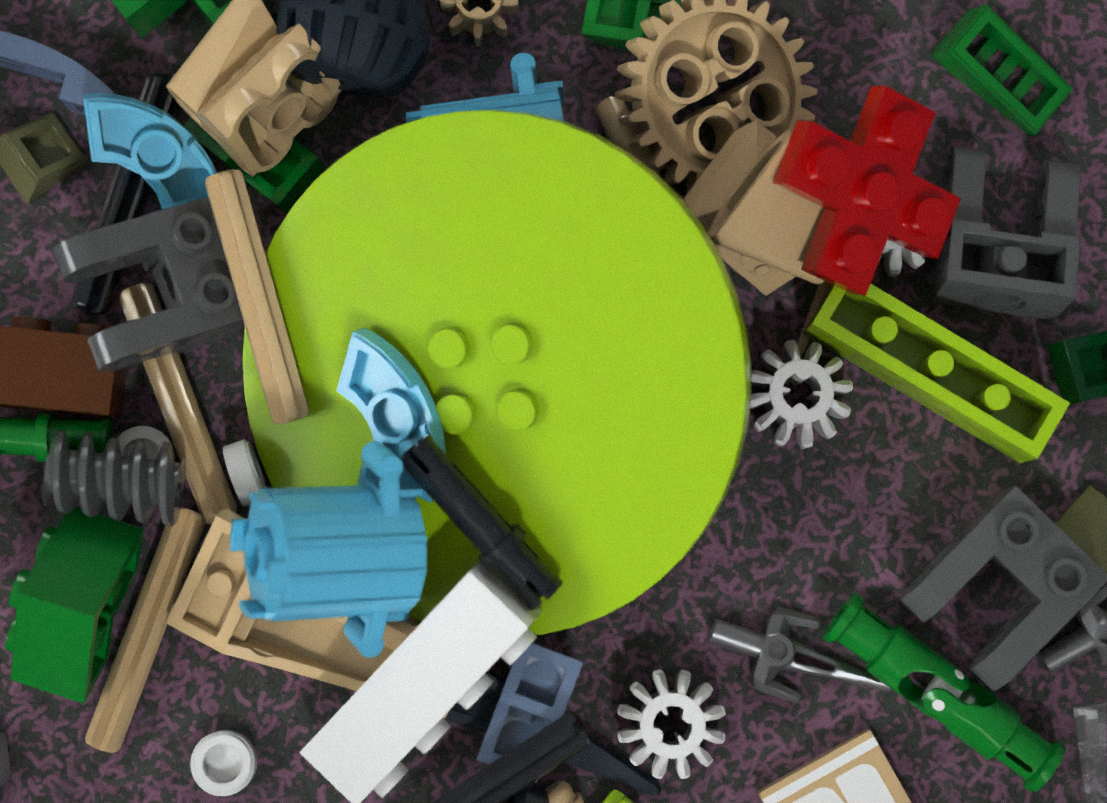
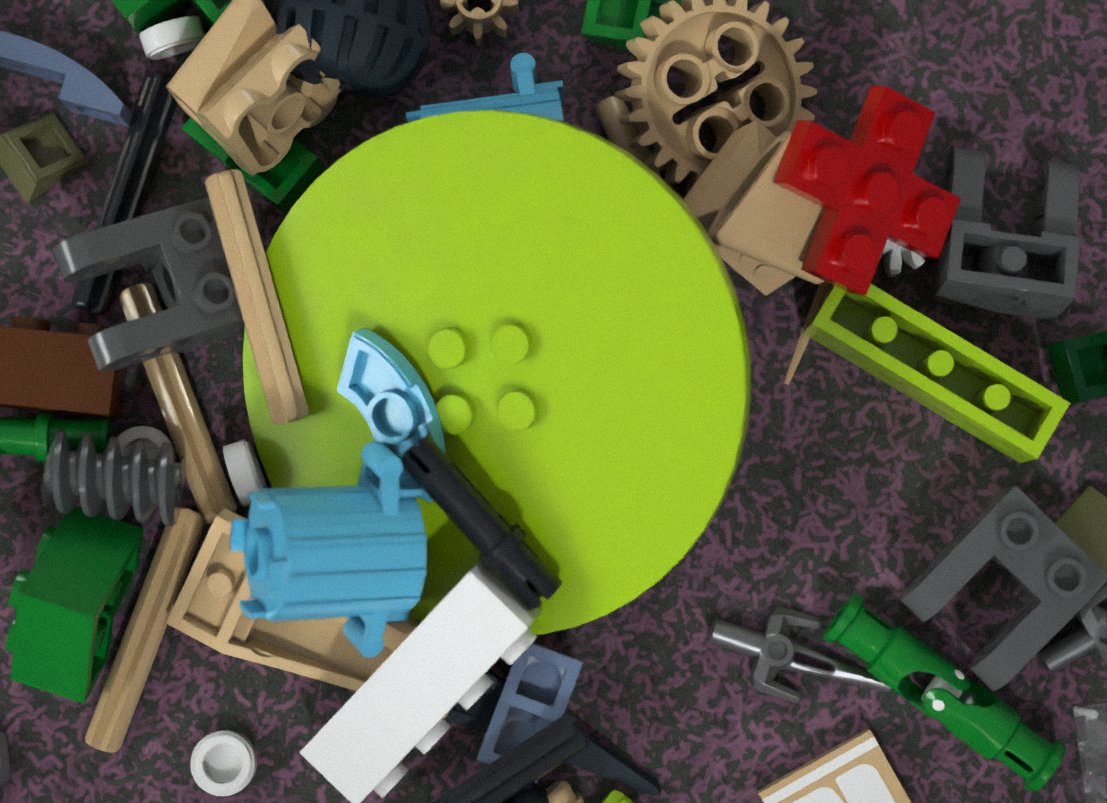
(149, 144): medium azure tile -> none
(172, 37): none -> white tile
(653, 735): white gear -> none
(797, 372): white gear -> none
(970, 69): green slope -> none

